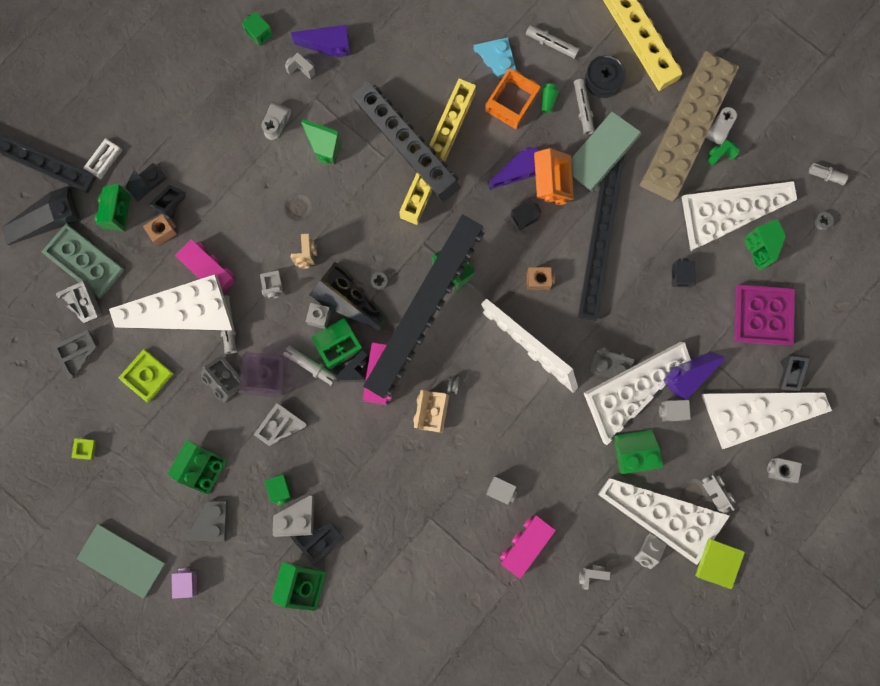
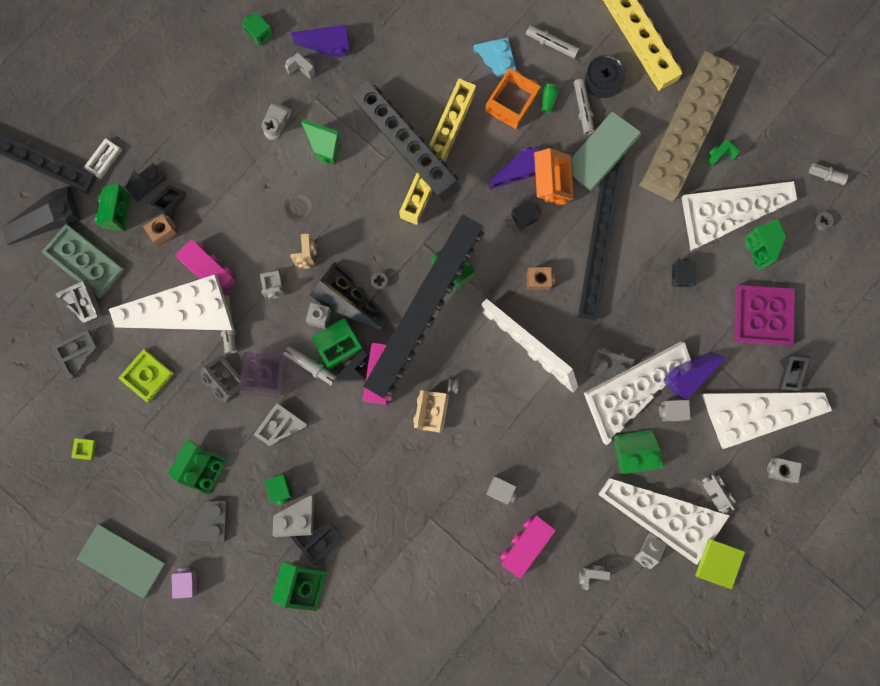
(720, 127): light grey piece -> none

